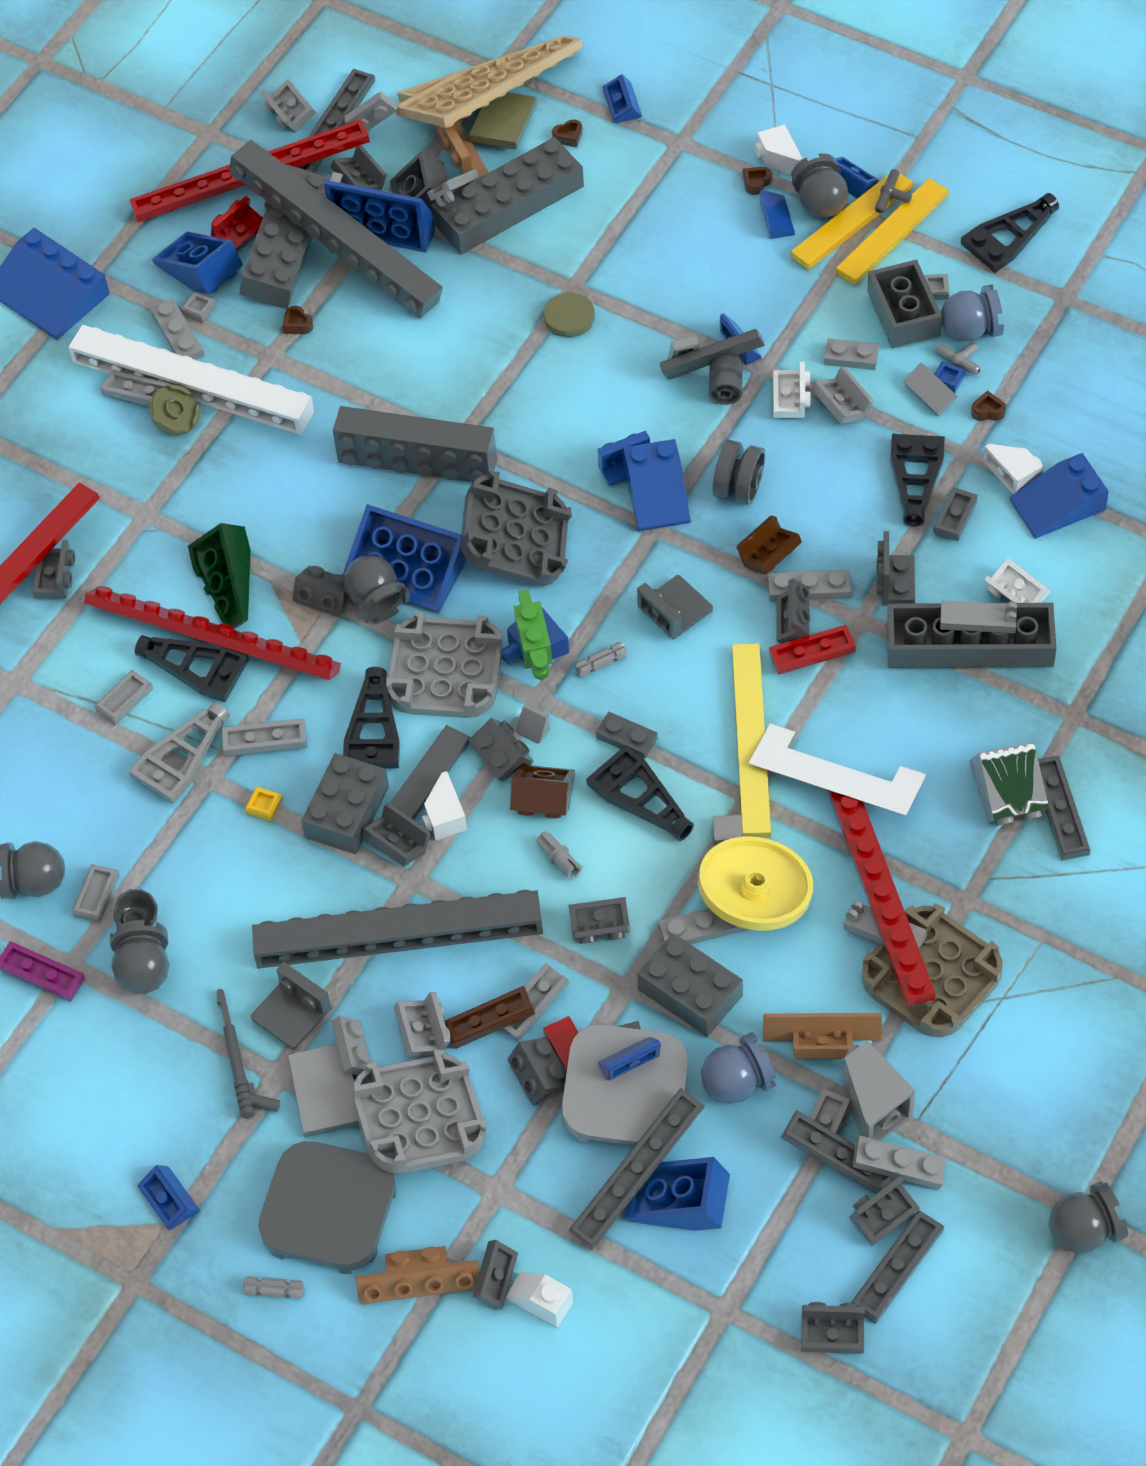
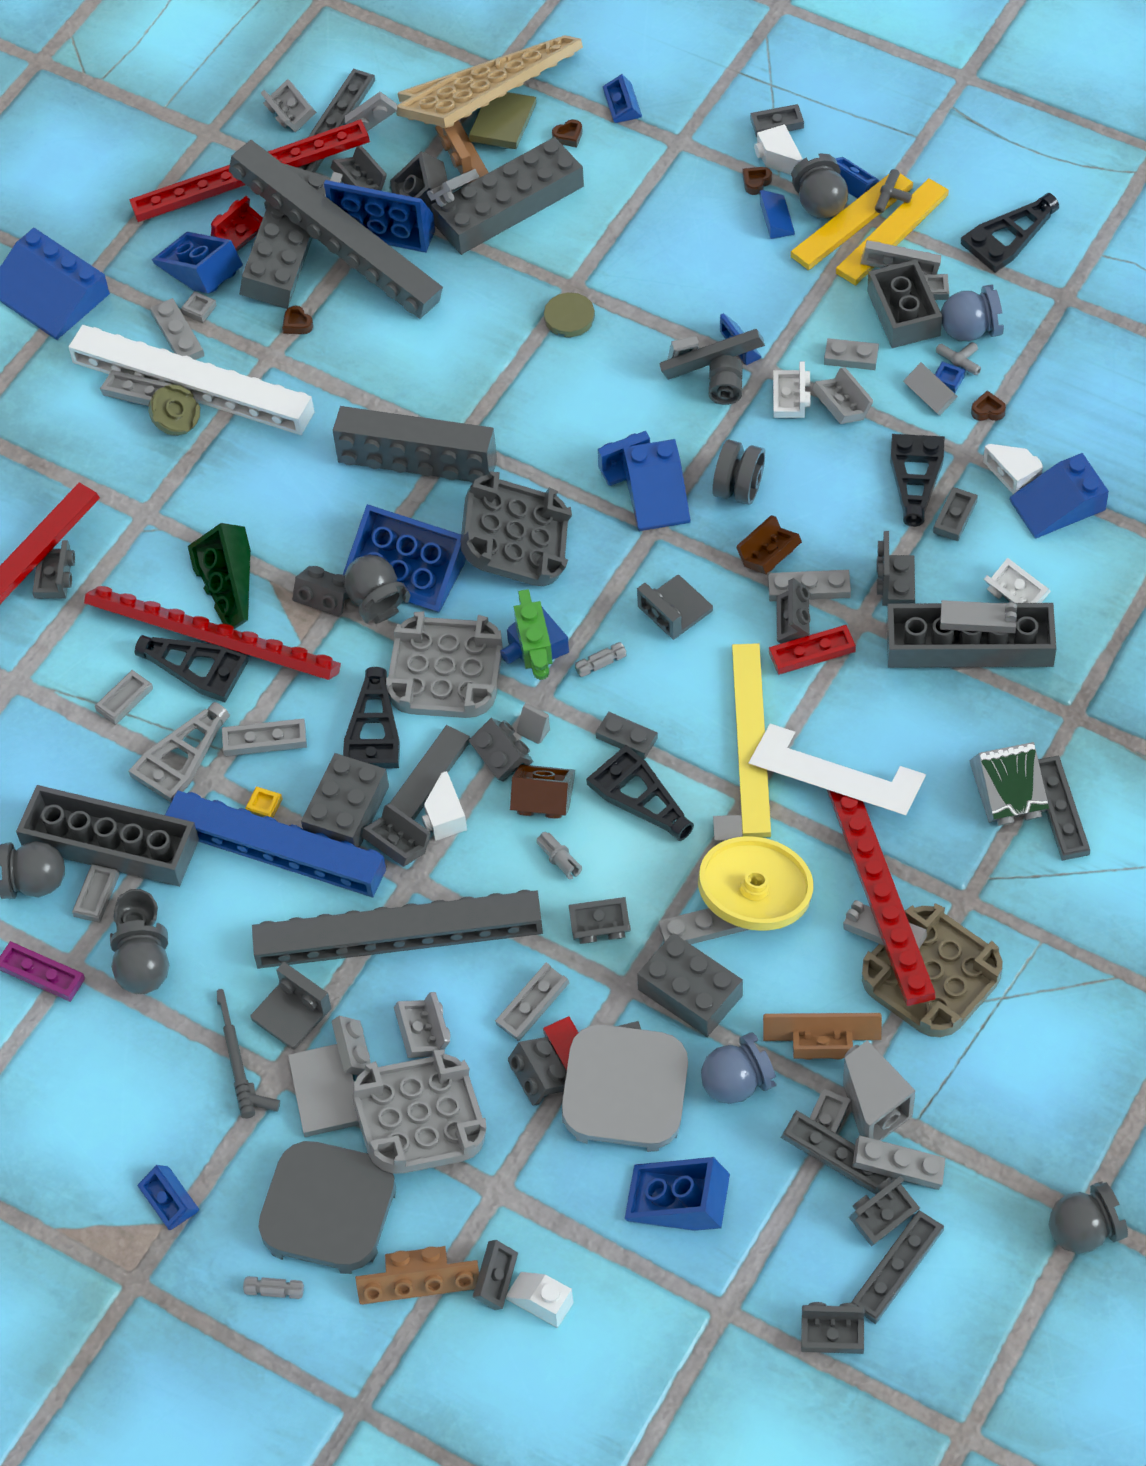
(110, 835): none -> dark grey brick
(281, 844): none -> blue brick
(489, 1017): reddish brown tile -> none
(630, 1058): blue slope -> none
(636, 1168): dark grey tile -> none
(767, 119): none -> dark grey plate
(885, 255): none -> light grey plate

